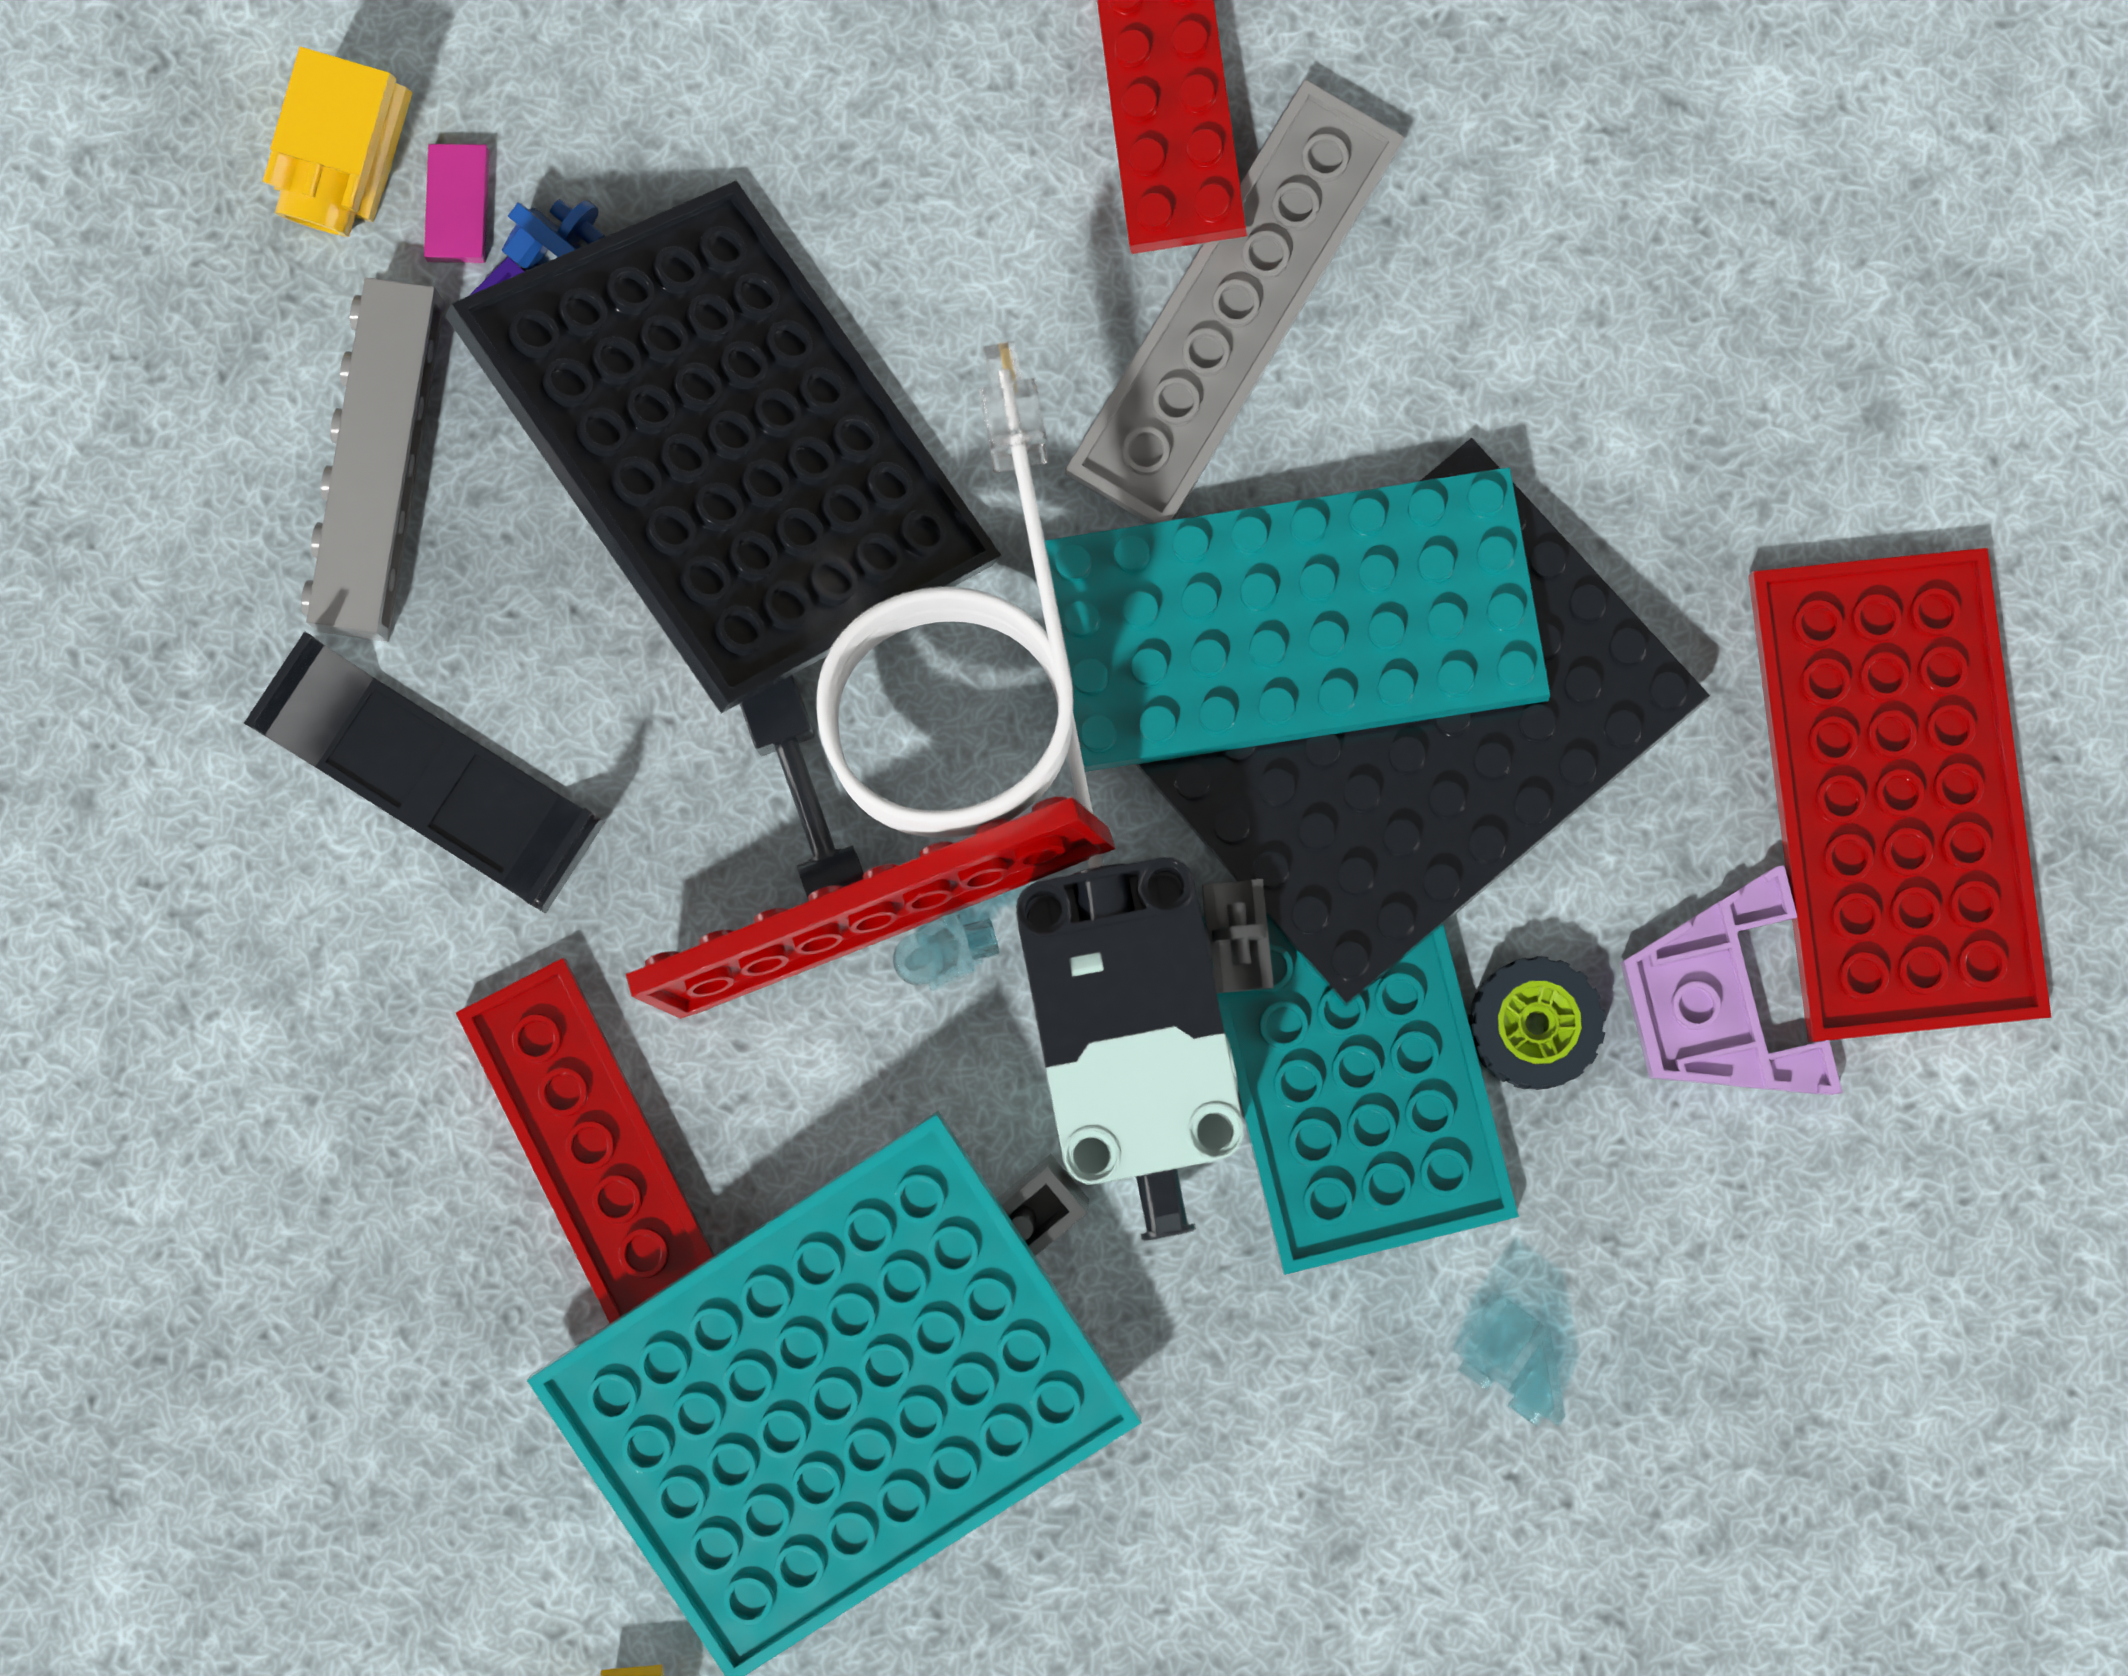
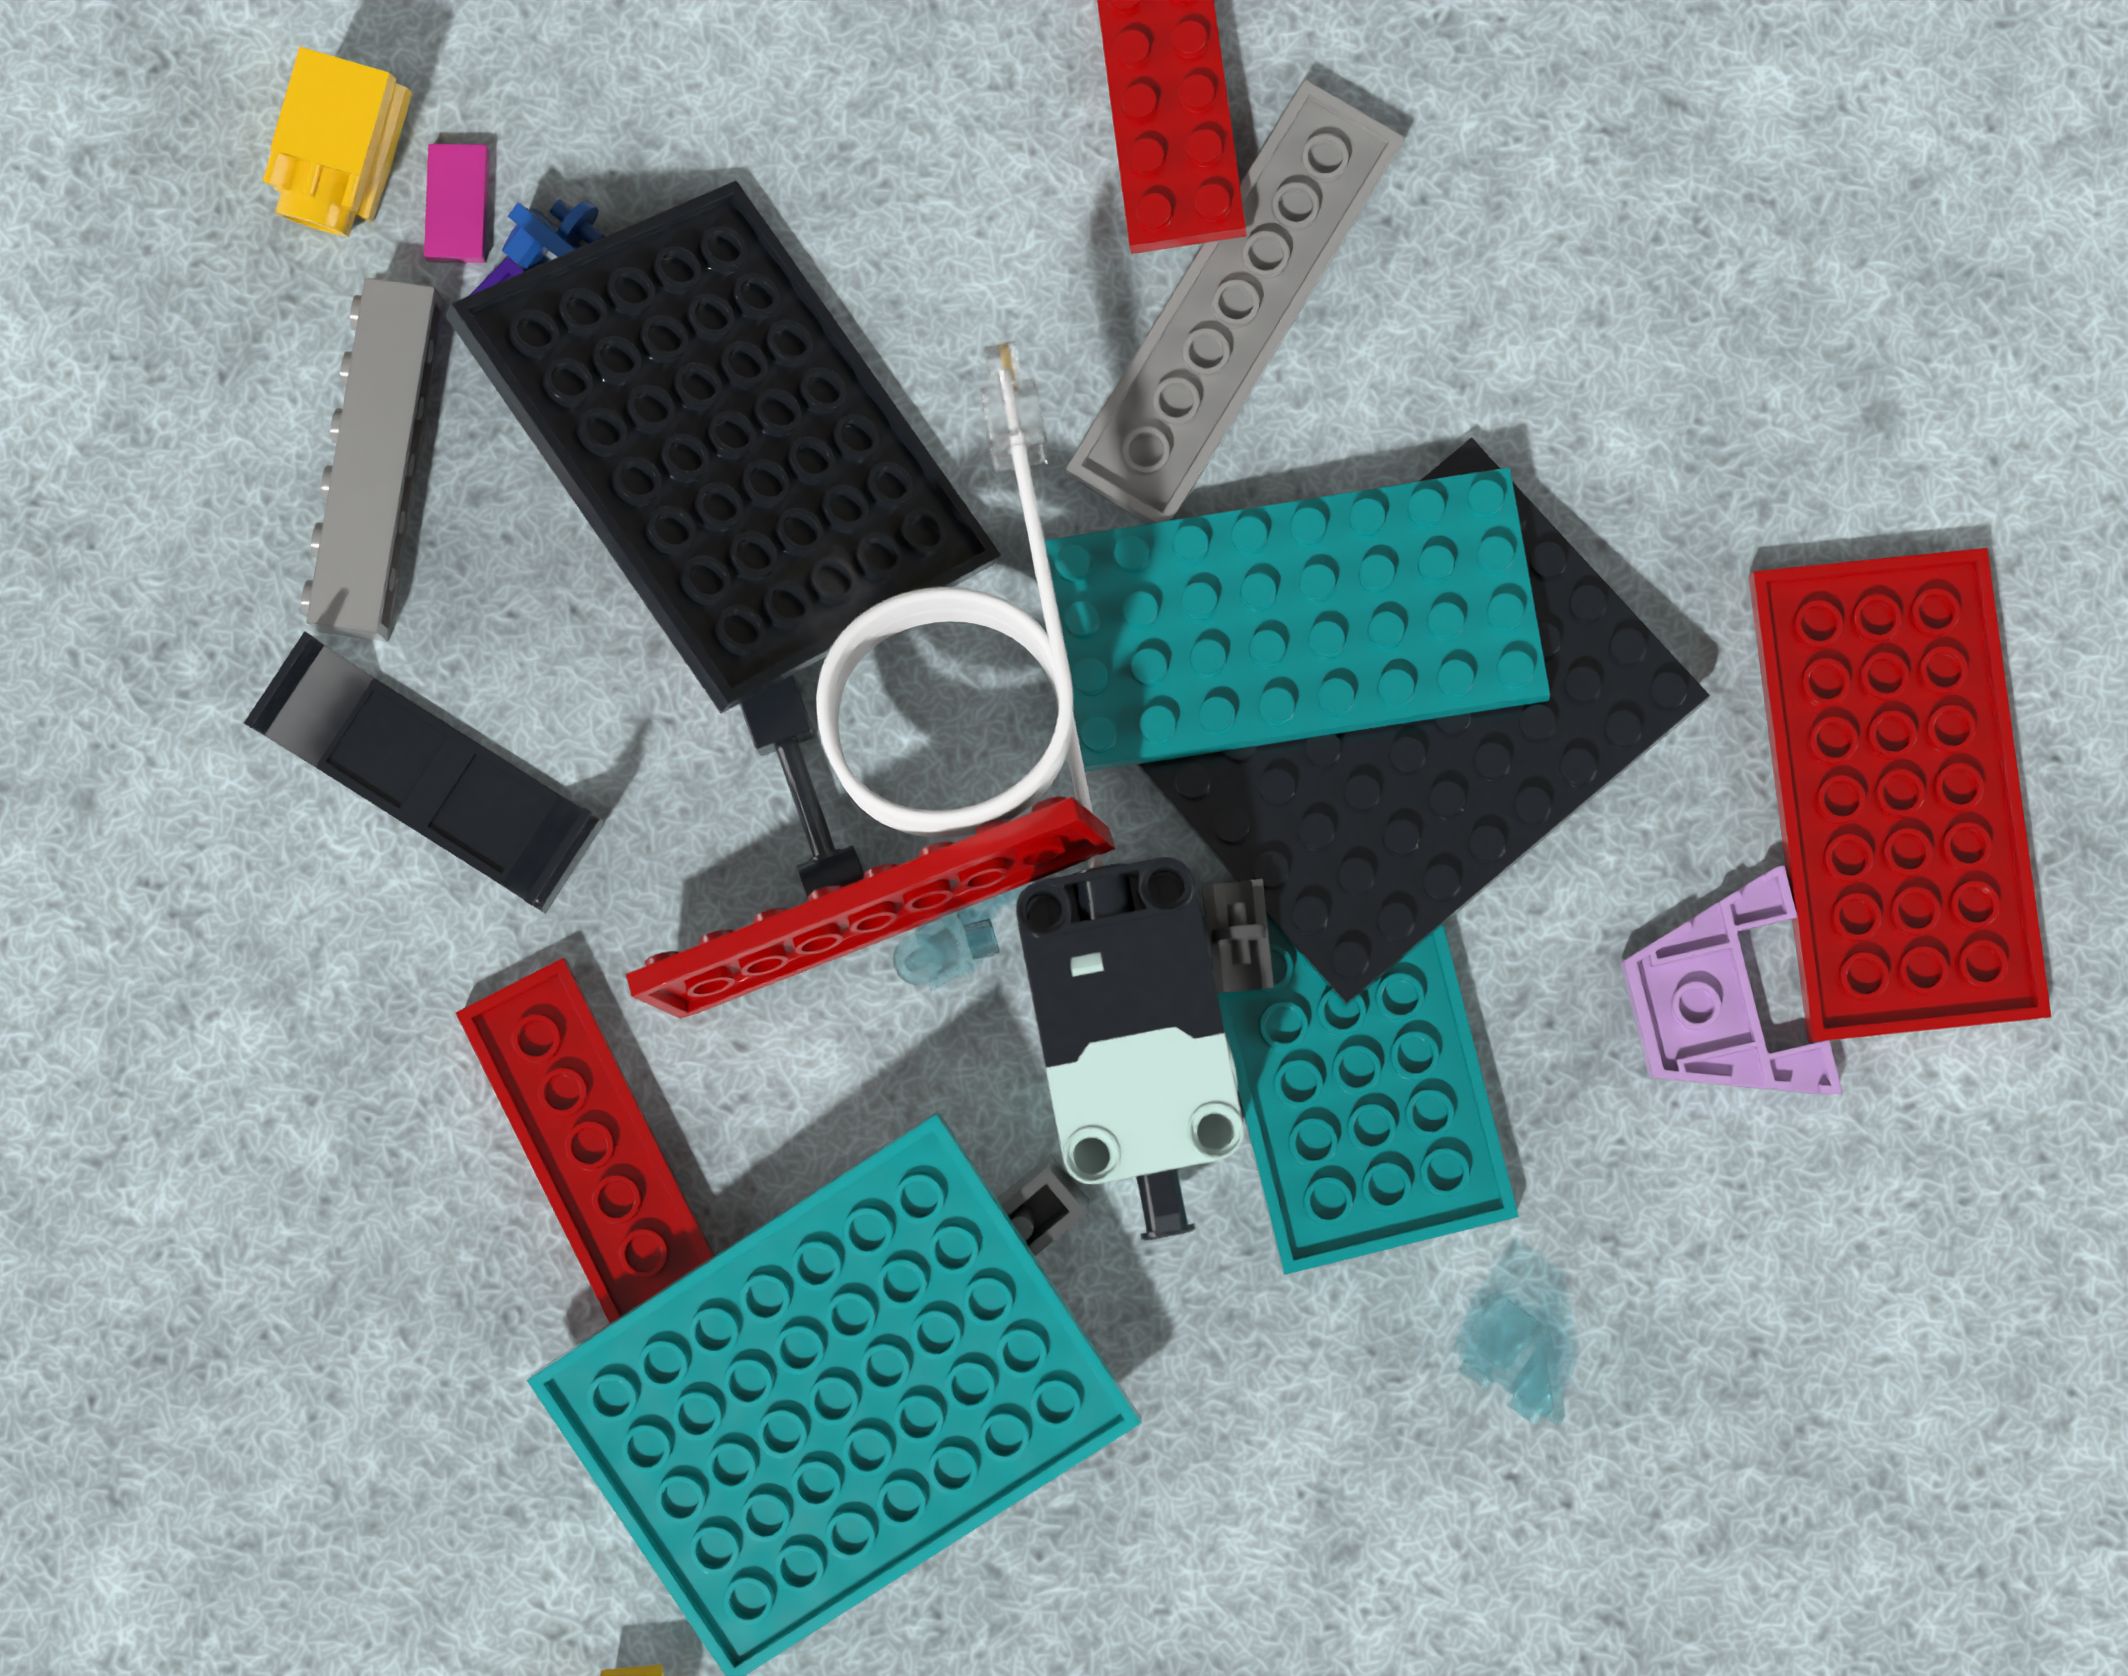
(1570, 1032): black wheel -> none

